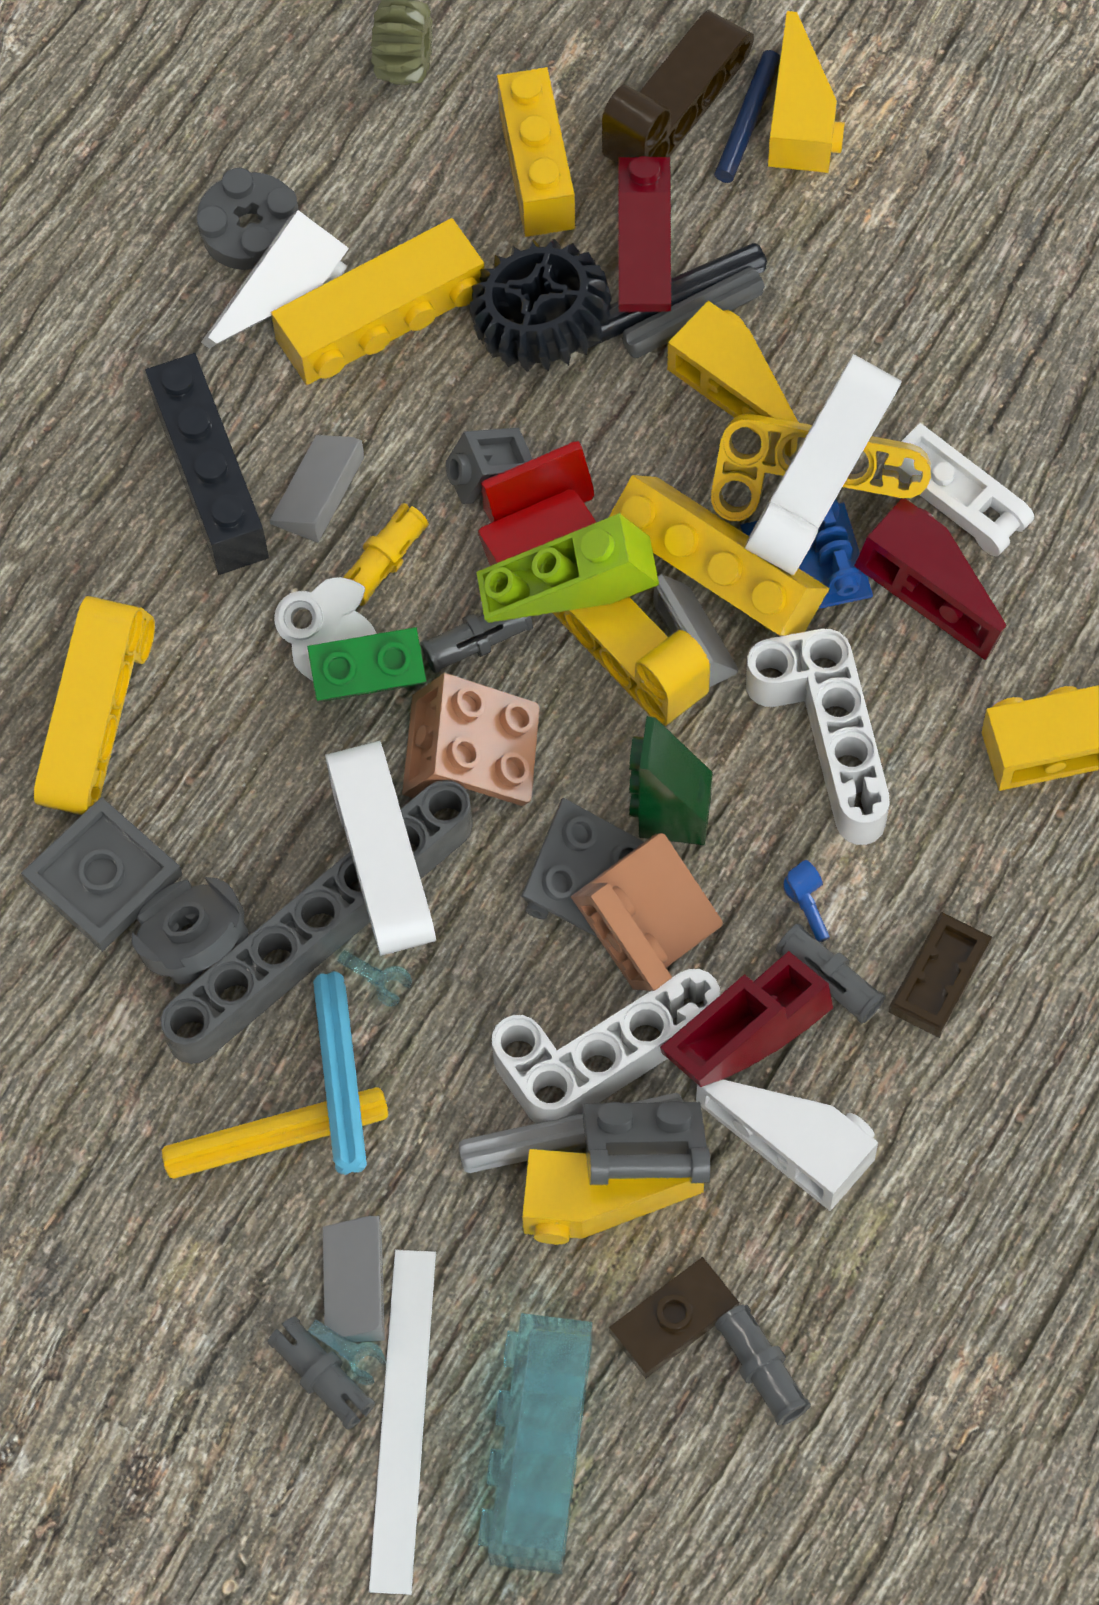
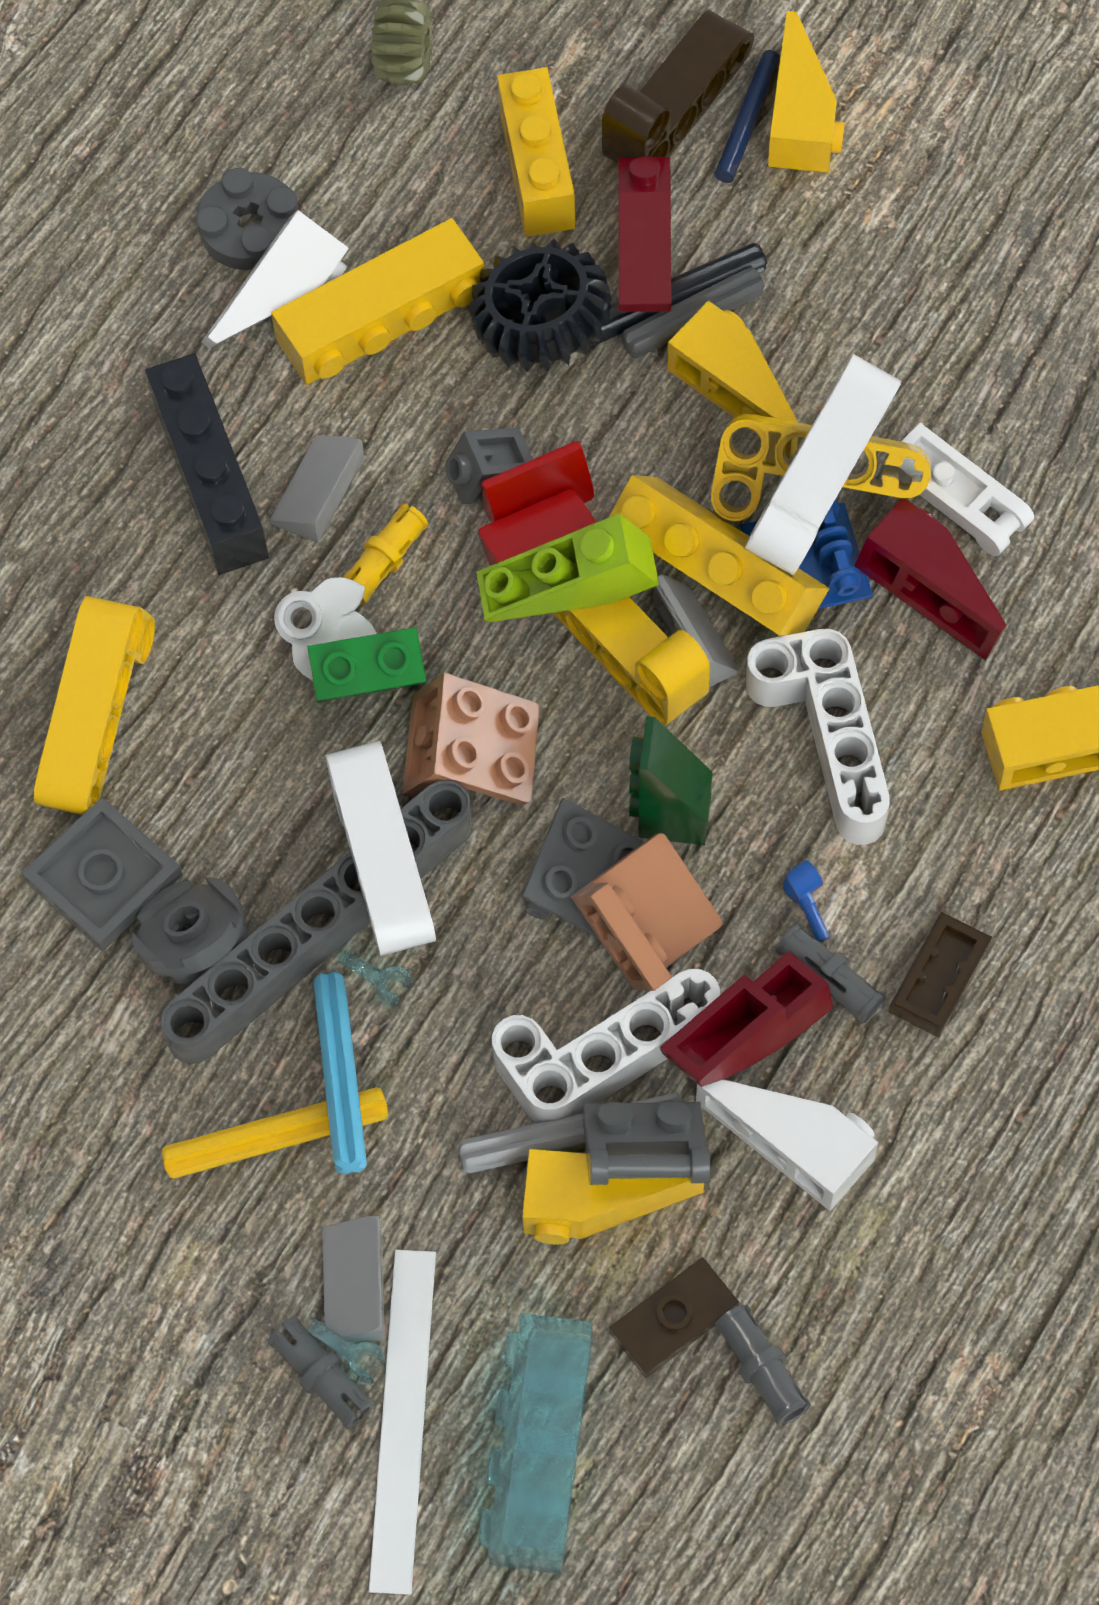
(445, 650): dark grey pin -> none

